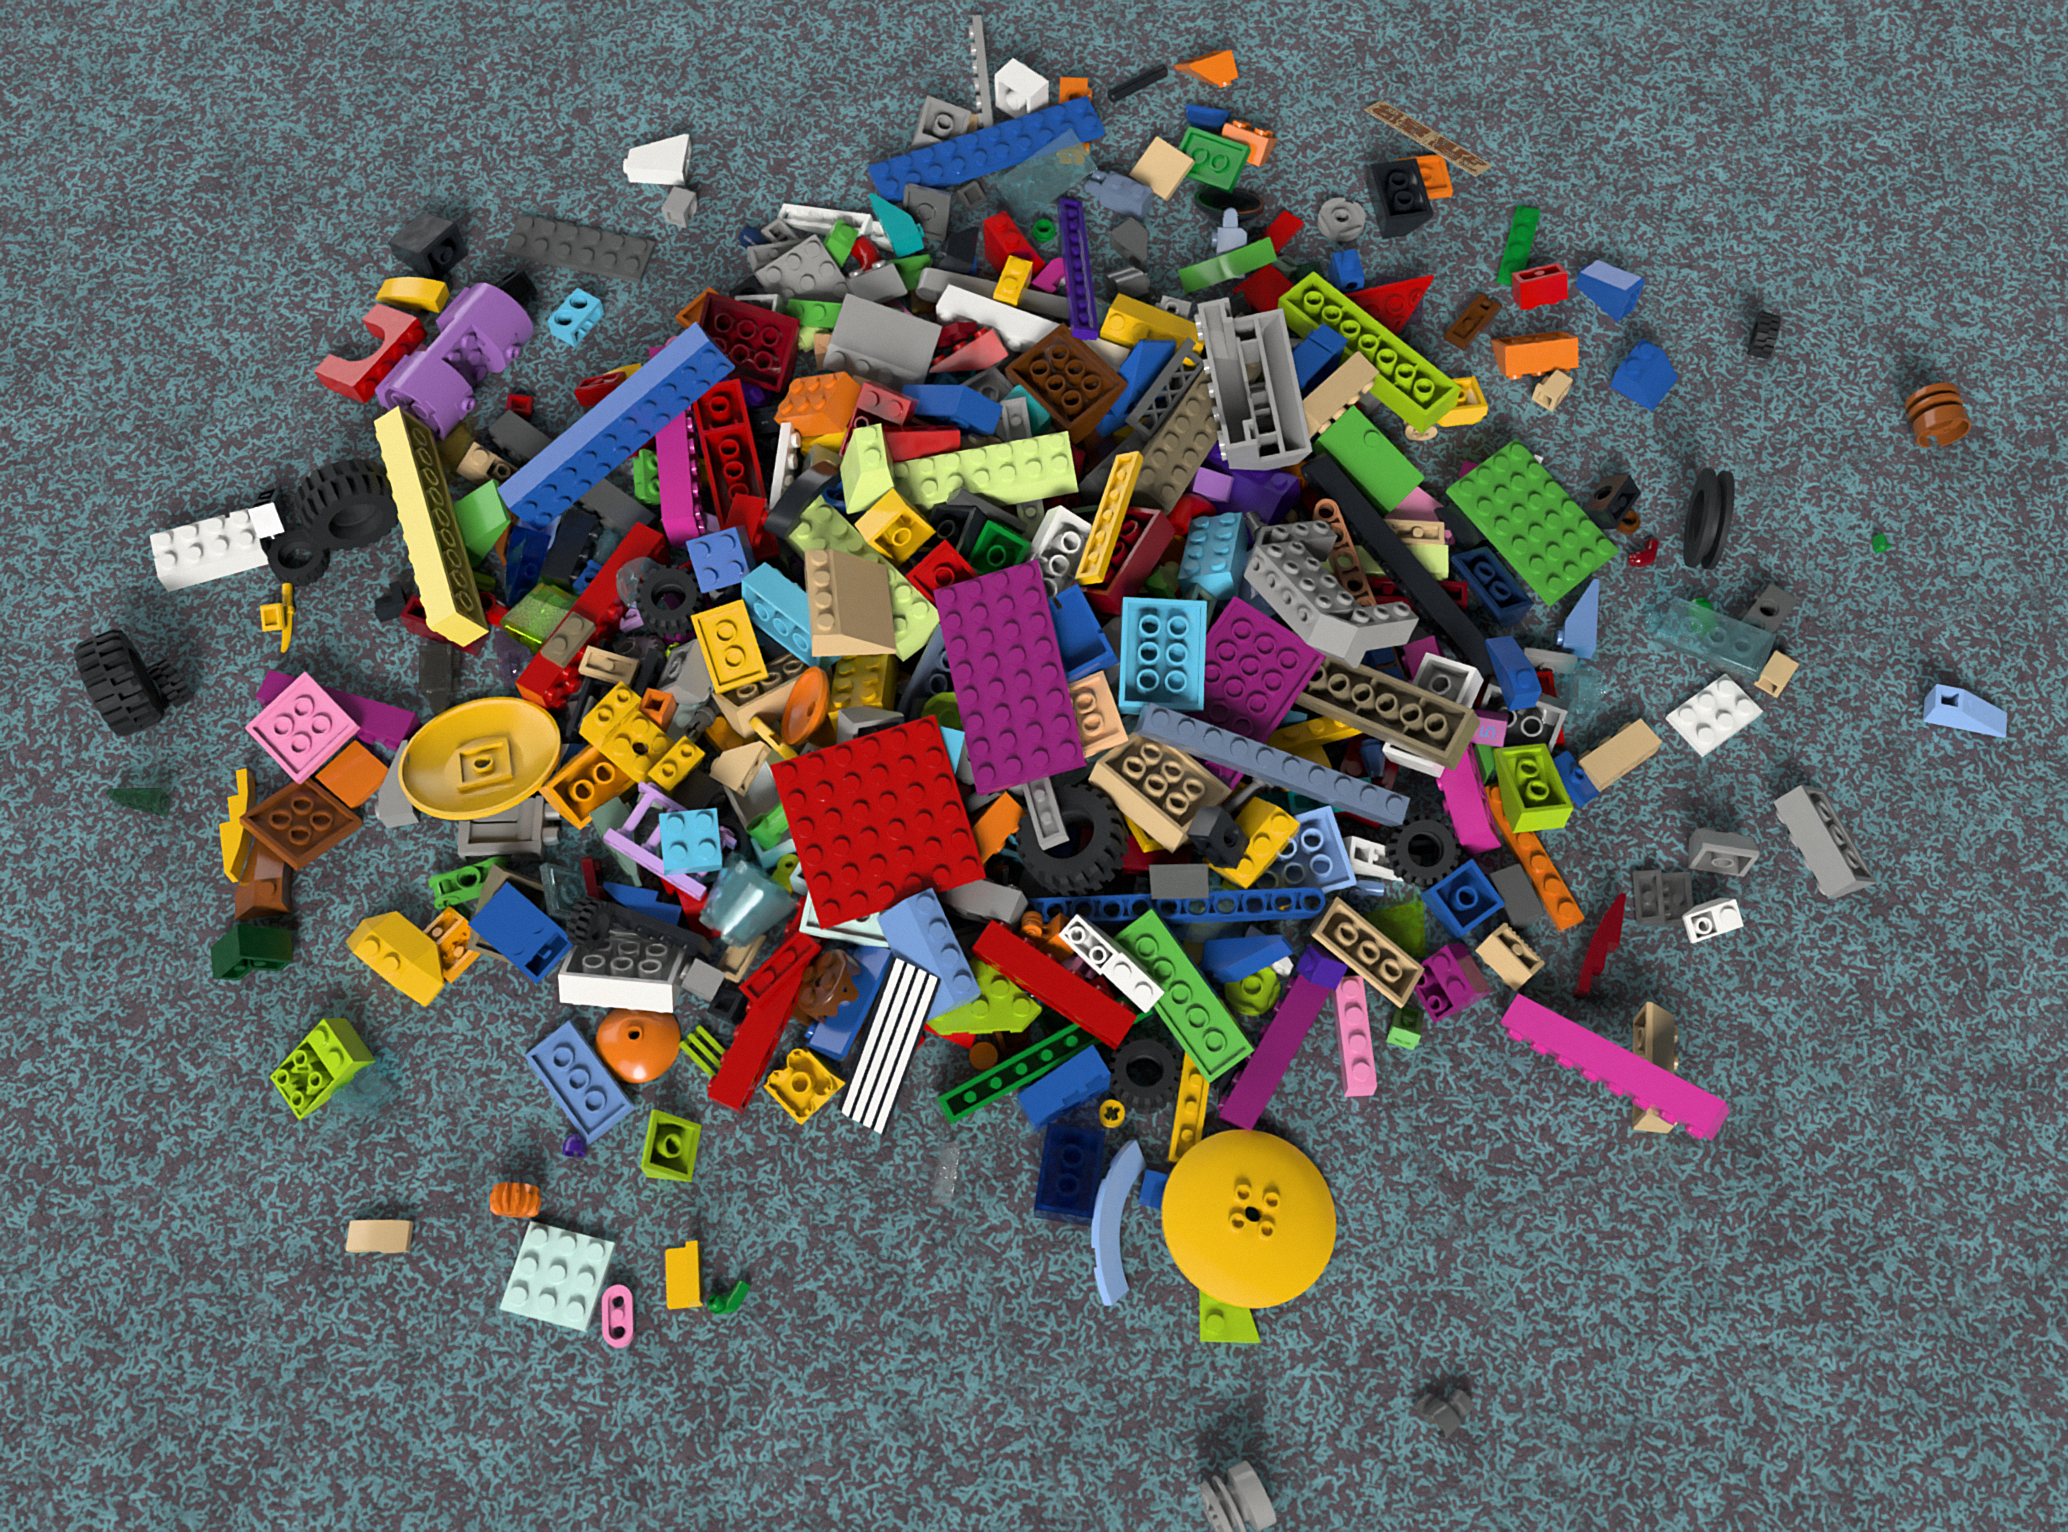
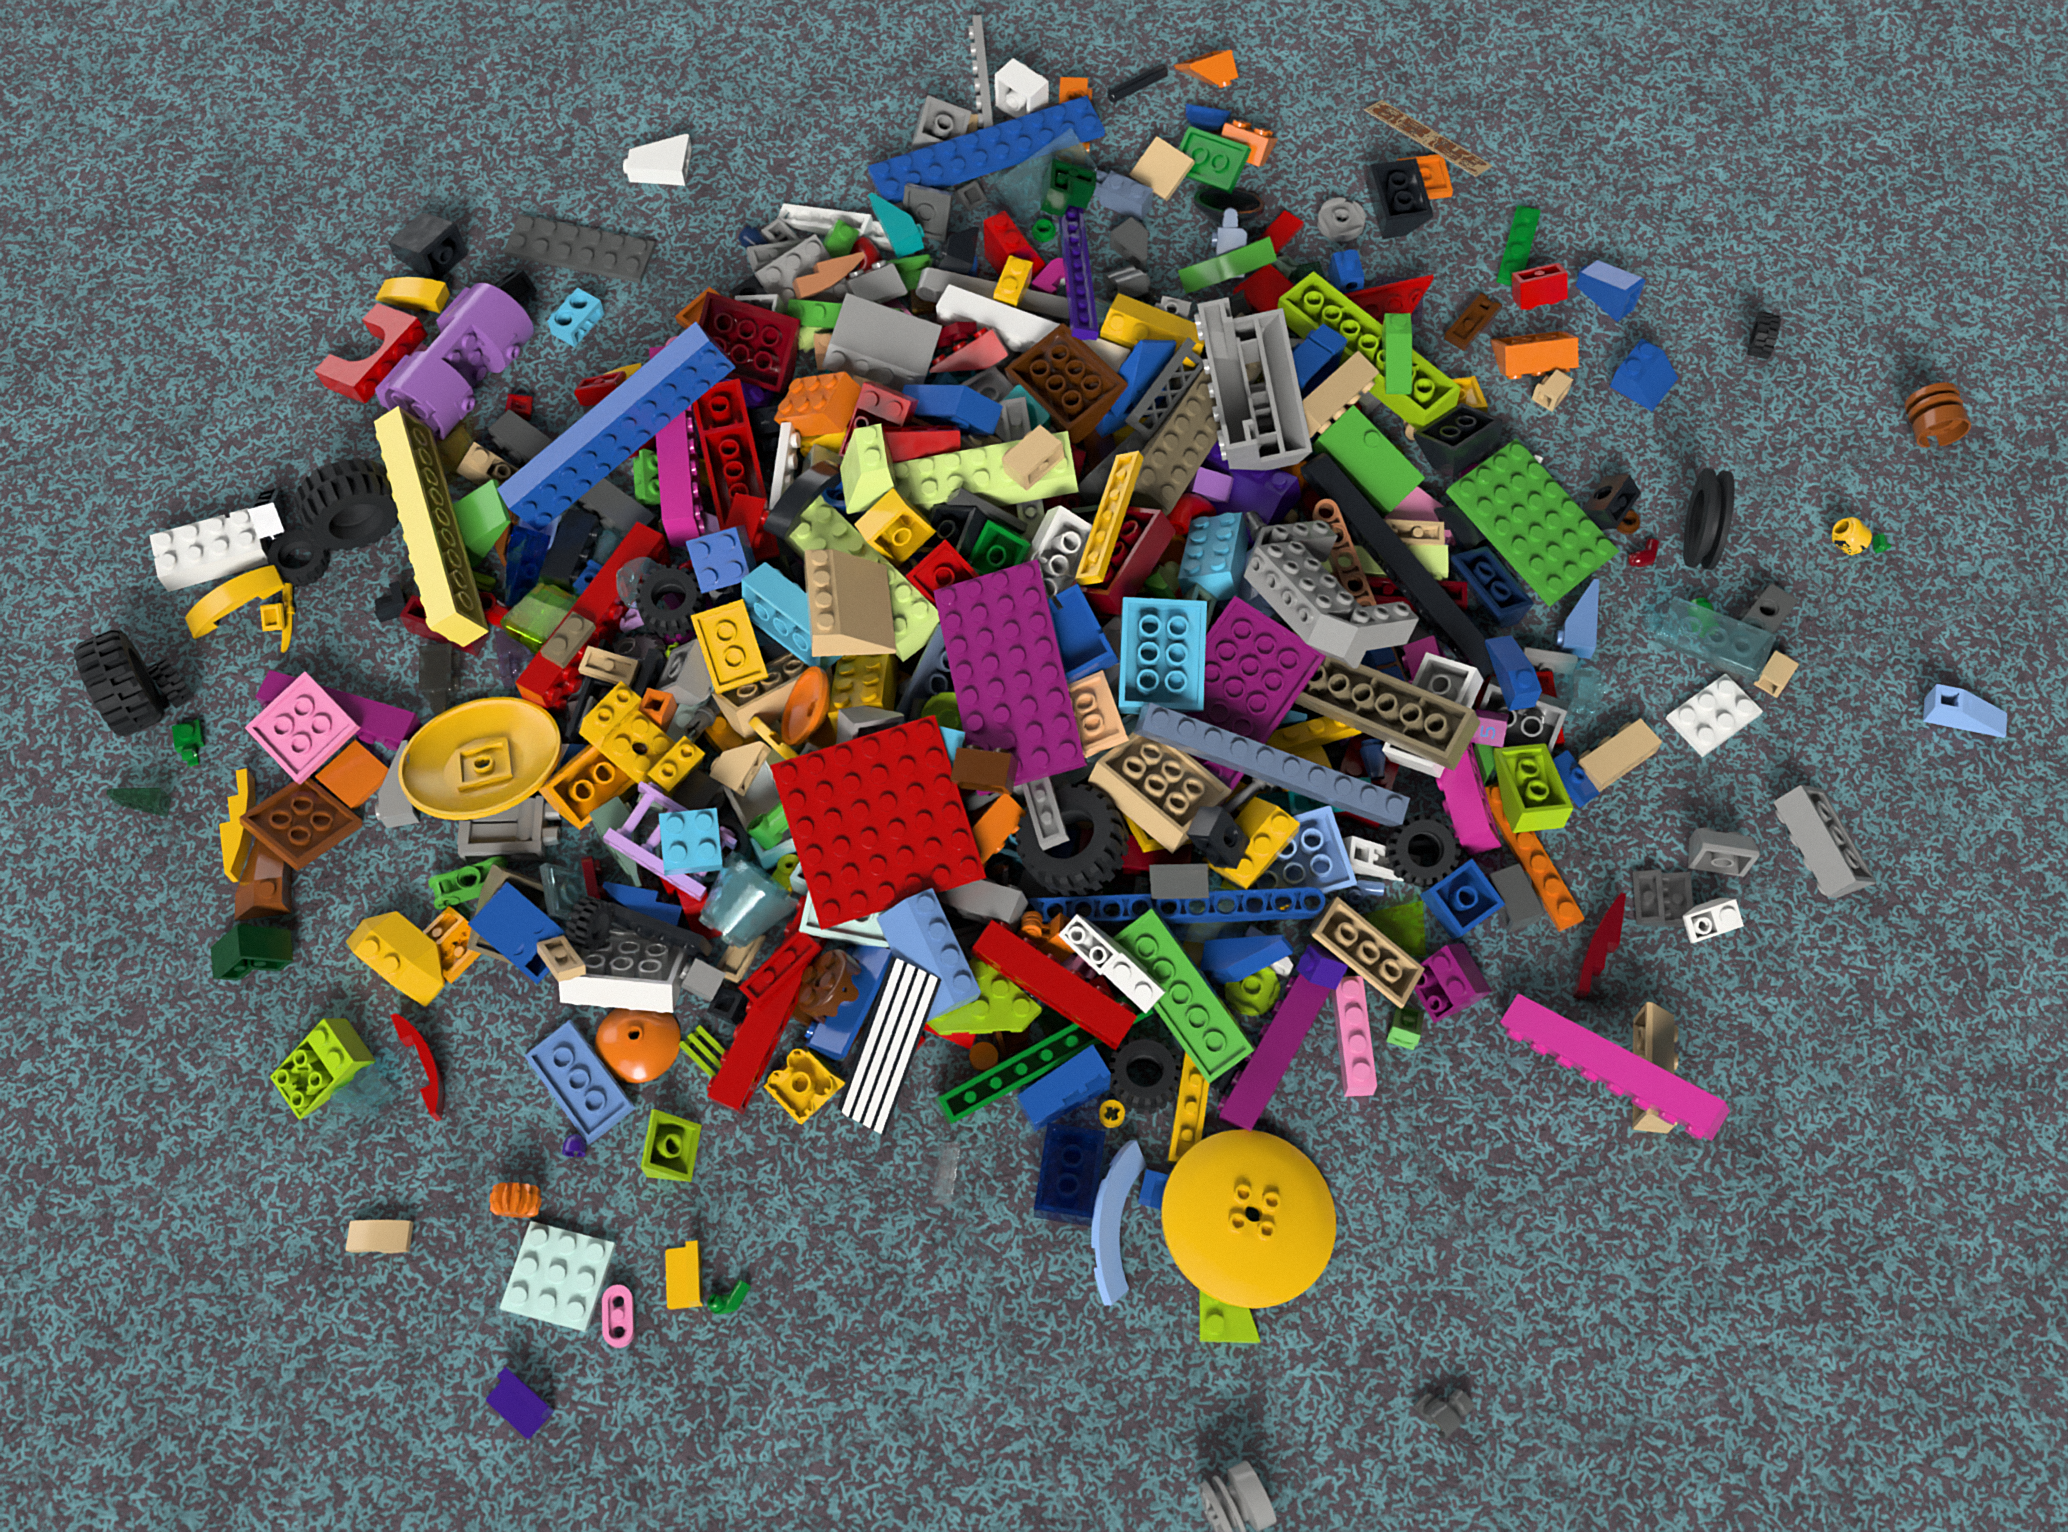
(187, 739): none -> green plate
(230, 596): none -> yellow slope
(434, 1093): none -> red slope
(518, 1404): none -> dark purple panel
(561, 958): none -> tan plate
(680, 207): light grey brick -> none
(825, 276): none -> nougat slope
(984, 769): none -> reddish brown brick
(1033, 457): none -> tan brick
(1066, 185): none -> dark green brick
(1397, 353): none -> bright green slope
(1459, 438): none -> black slope
(1509, 957): tan brick -> none
(1851, 536): none -> yellow head

